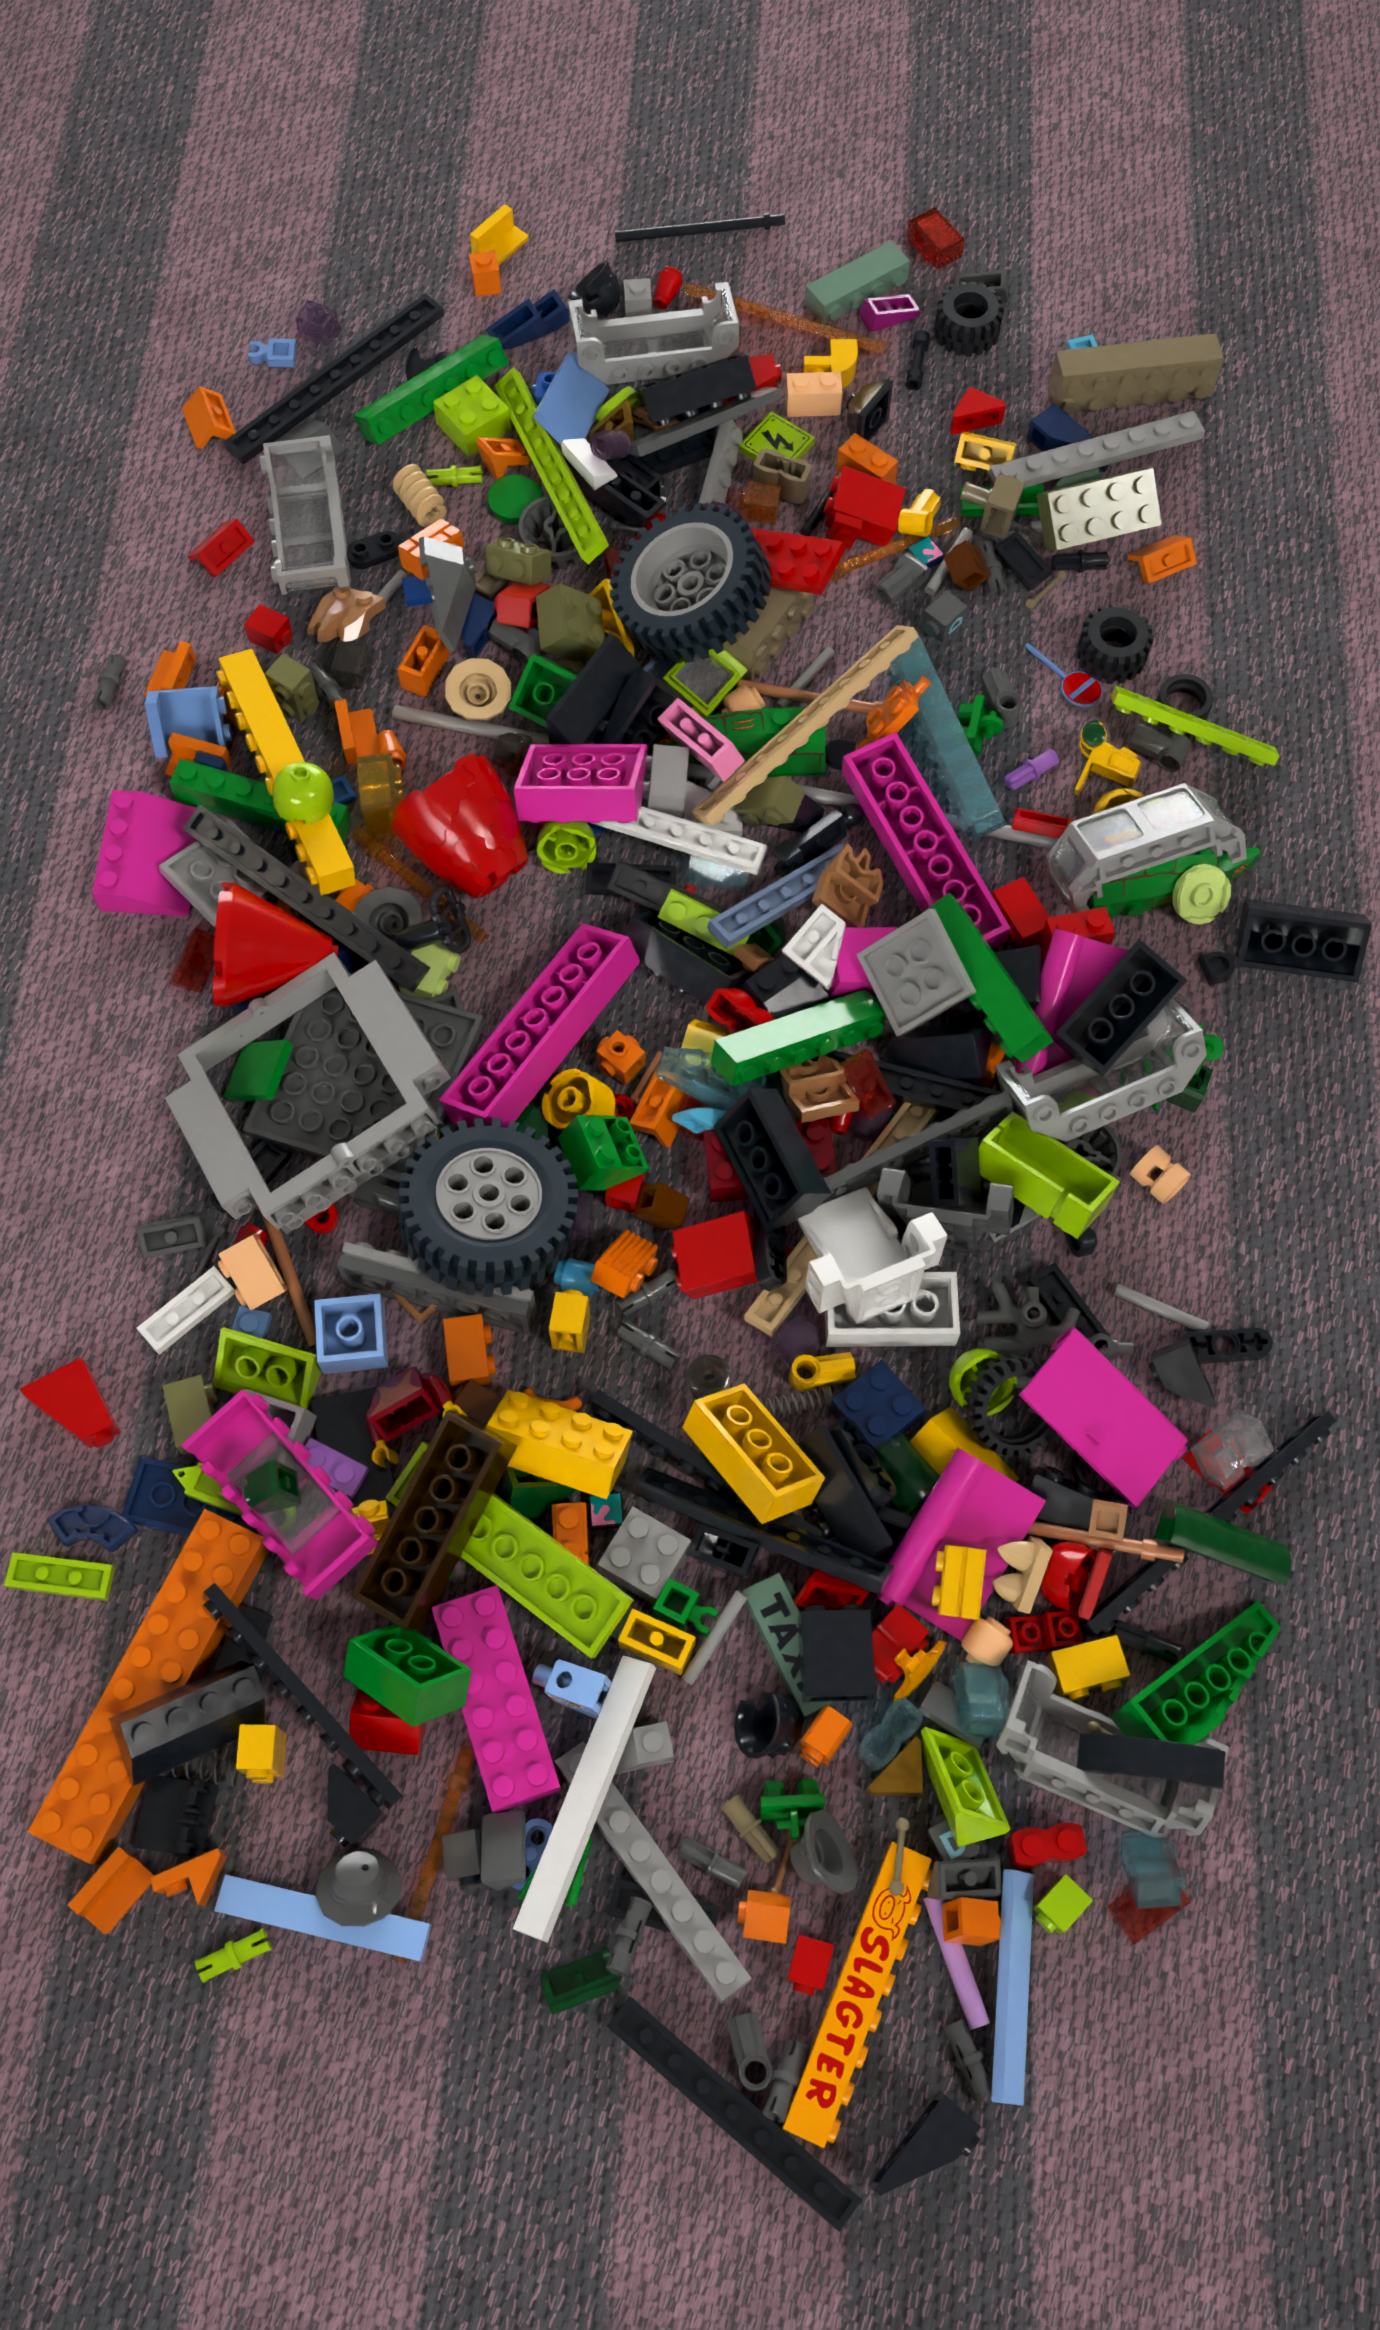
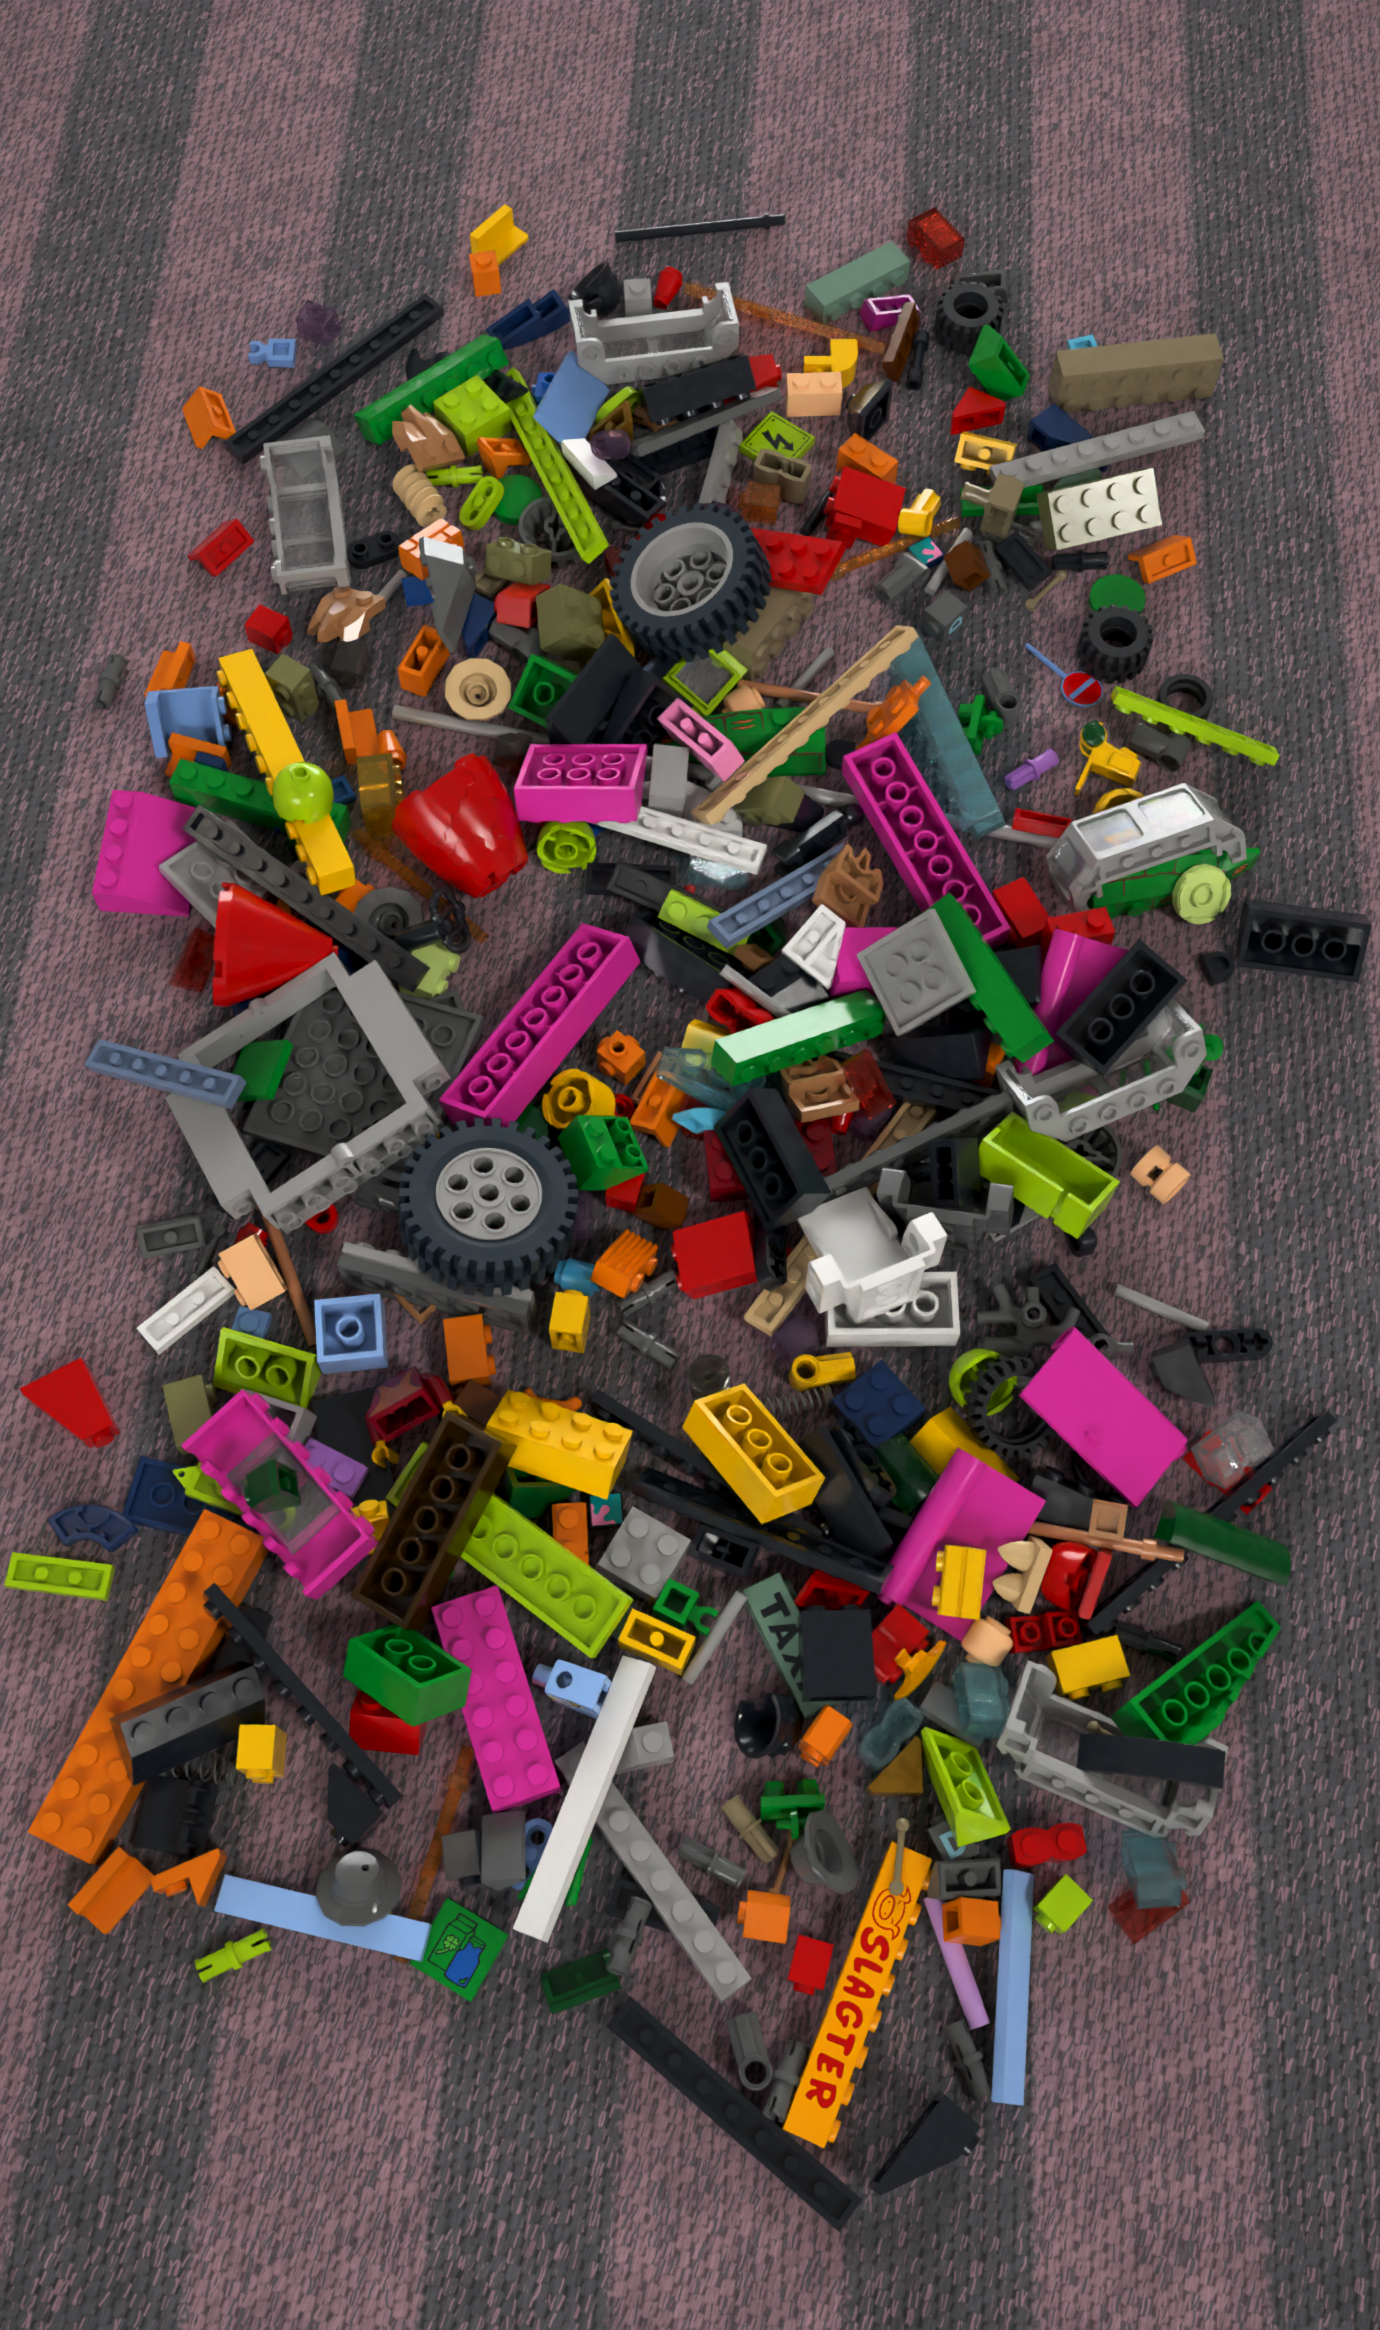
(165, 1073): none -> sand blue plate
(427, 440): none -> medium nougat plate
(460, 1950): none -> green tile
(481, 503): none -> lime plate
(505, 387): none -> black tile
(753, 992): none -> light grey bar
(901, 342): none -> reddish brown plate
(998, 366): none -> green slope
(1117, 590): none -> green tile

